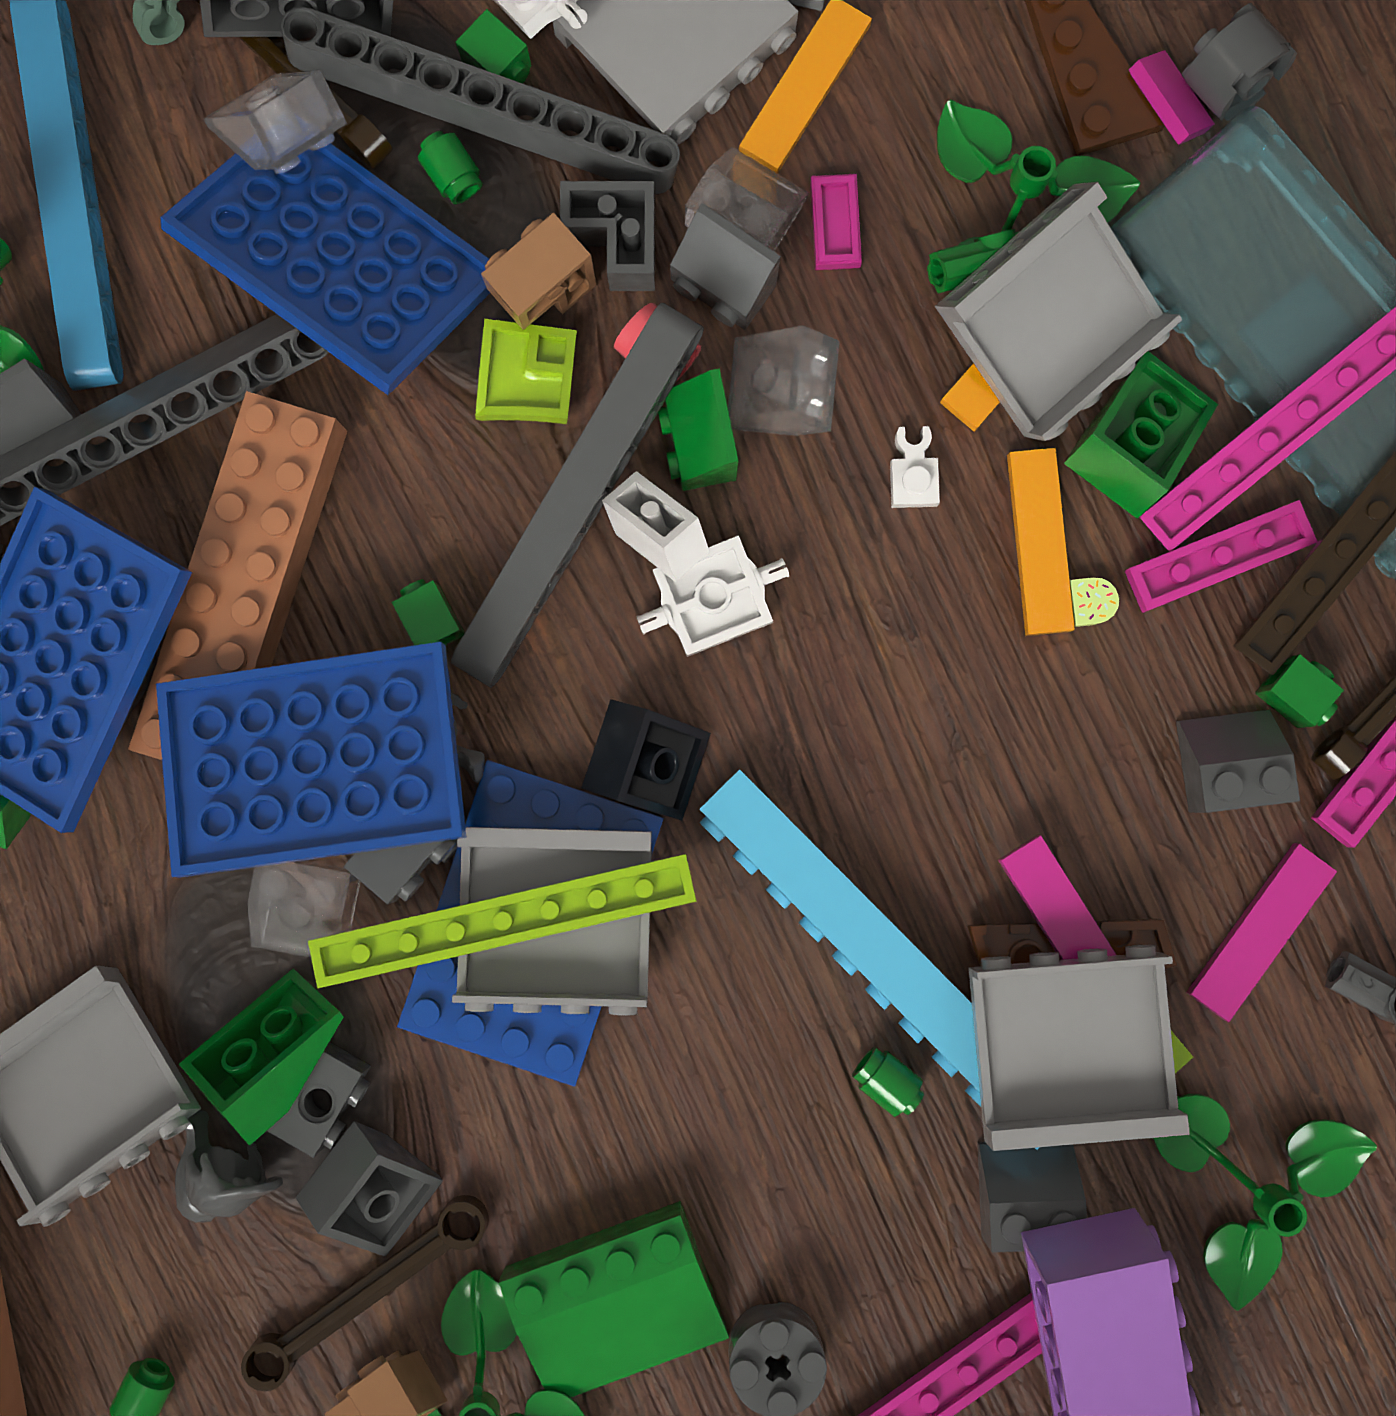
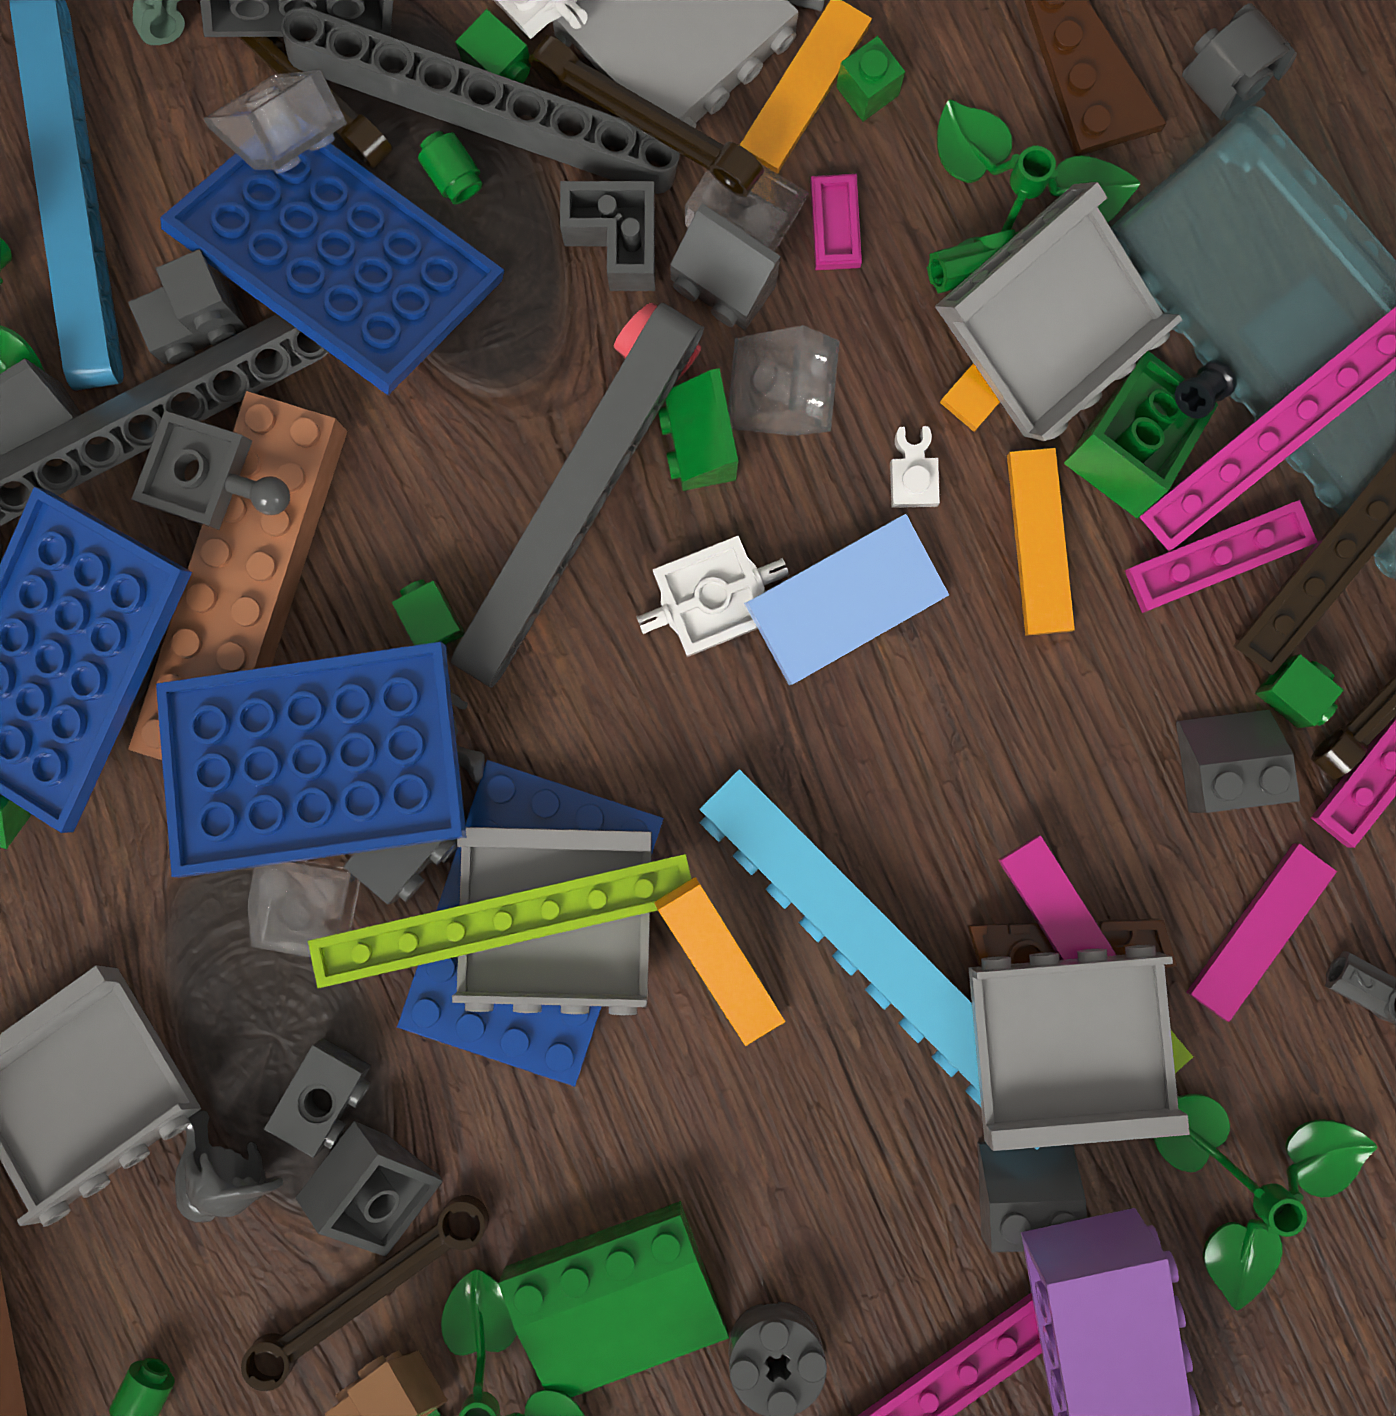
(188, 311): none -> dark grey brick
(218, 478): none -> dark grey plate
(264, 1055): green slope -> none
(525, 372): lime plate -> none
(540, 272): medium nougat brick -> none
(646, 759): black slope -> none
(656, 526): white brick -> none
(719, 961): none -> light orange tile
(728, 163): none -> dark brown piece
(846, 599): none -> light blue tile
(870, 78): none -> green brick
(888, 1082): green brick -> none
(1093, 601): yellowish green tile -> none
(1171, 97): dark pink tile -> none
(1199, 394): none -> black bush

